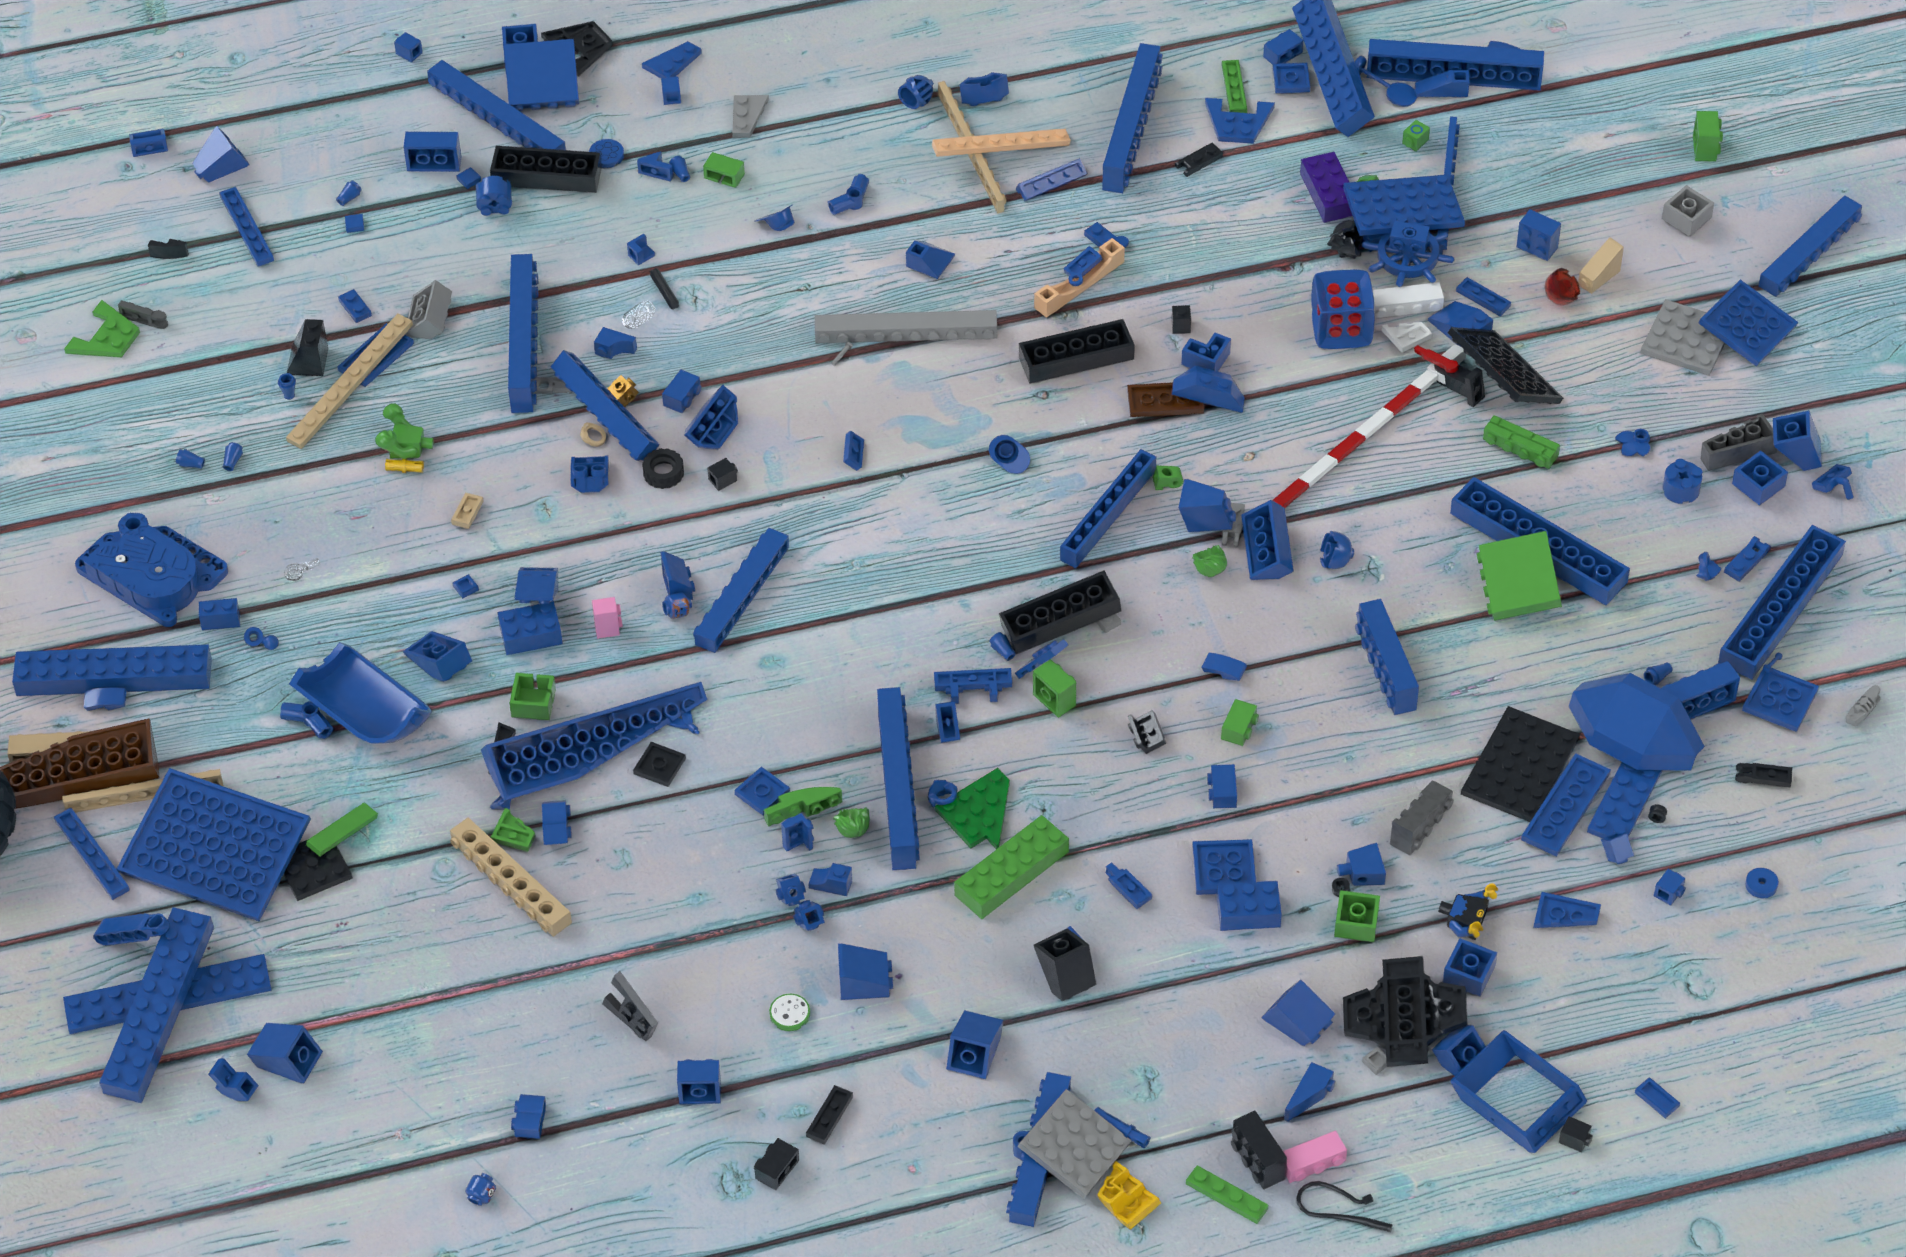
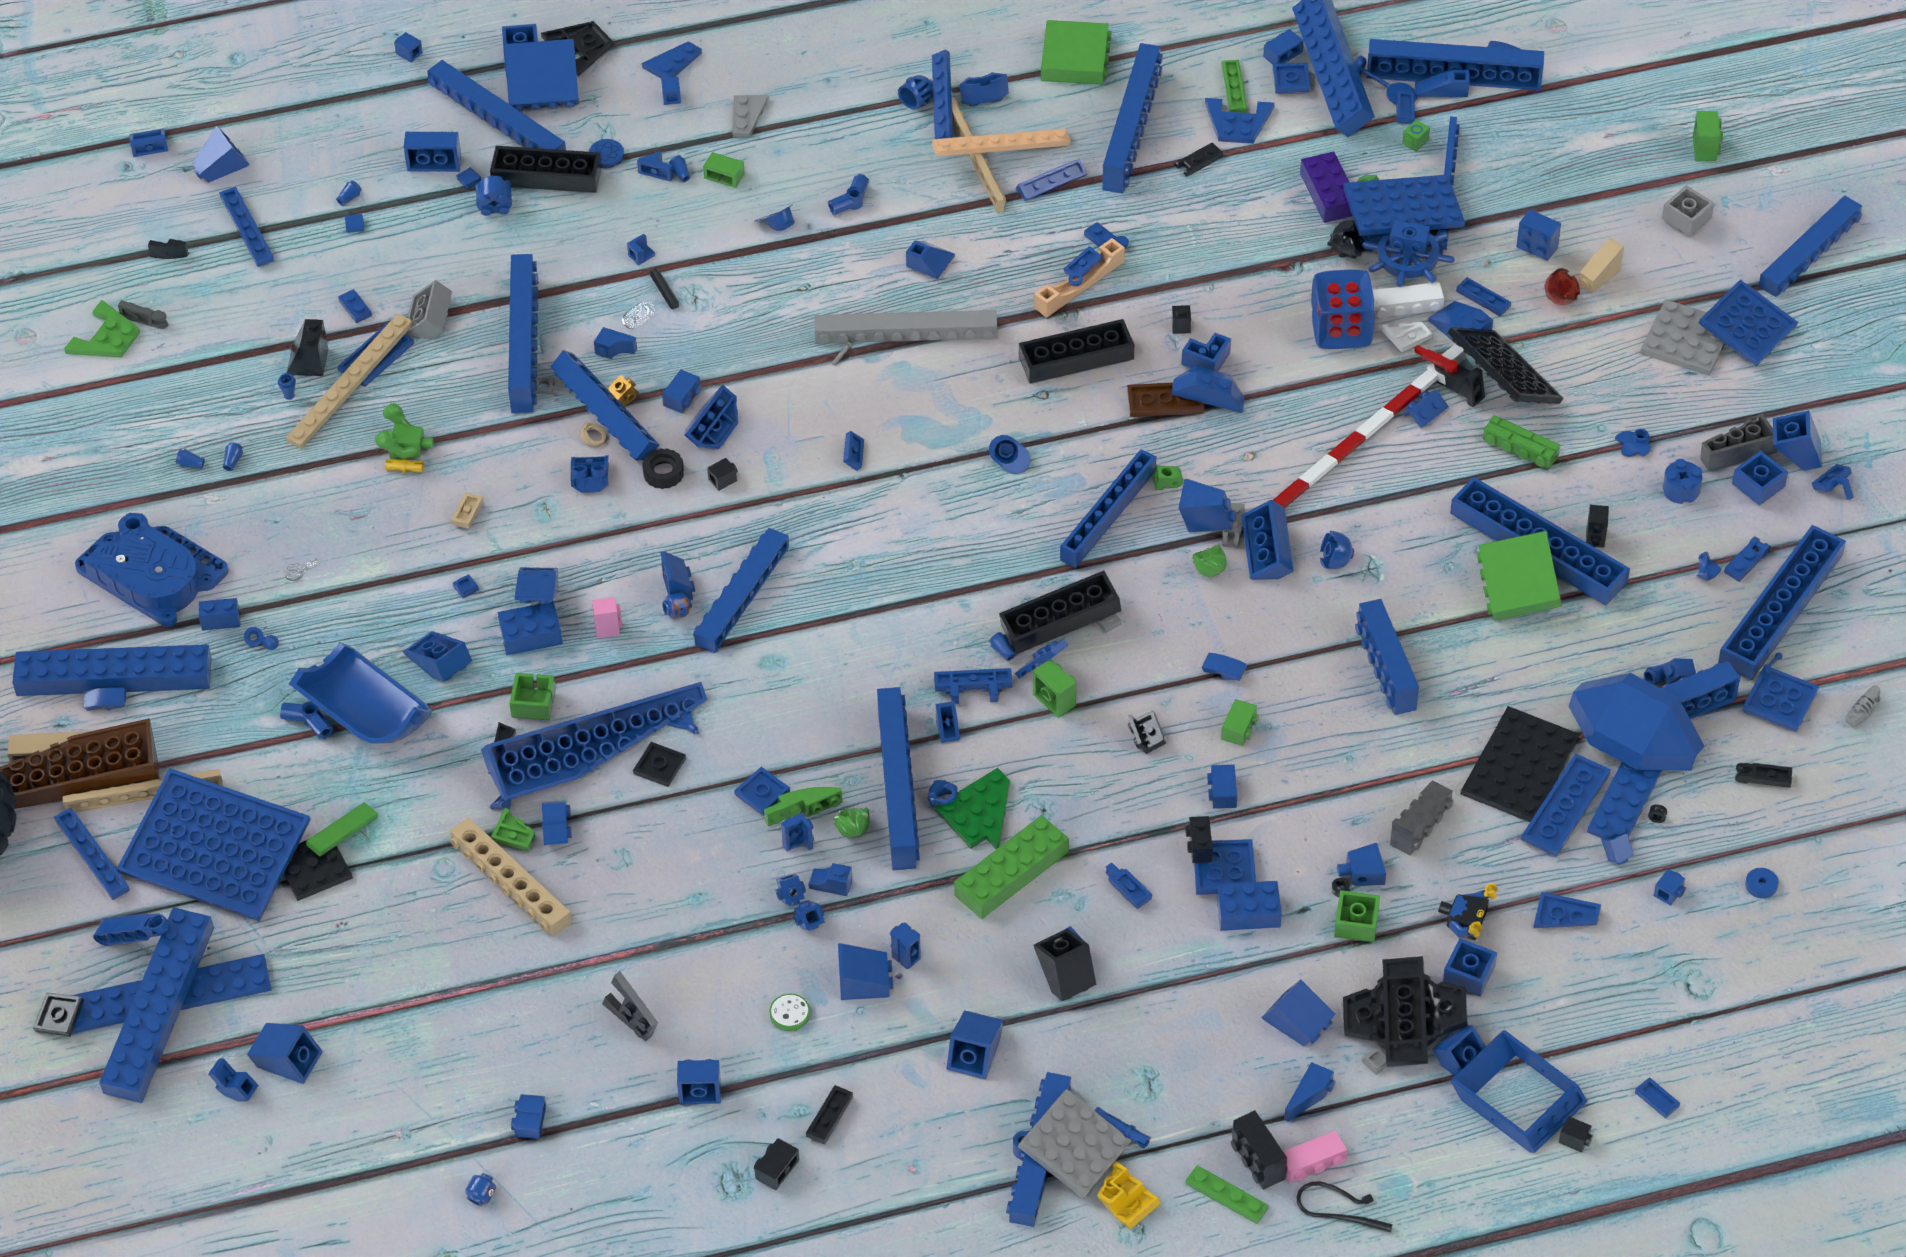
(58, 1014): none -> tile
(905, 945): none -> blue brick
(942, 95): none -> blue plate
(1075, 52): none -> bright green brick
(1200, 839): none -> black brick
(1405, 107): none -> blue tile
(1427, 408): none -> blue bracket
(1597, 525): none -> black brick
(1677, 669): none -> blue brick

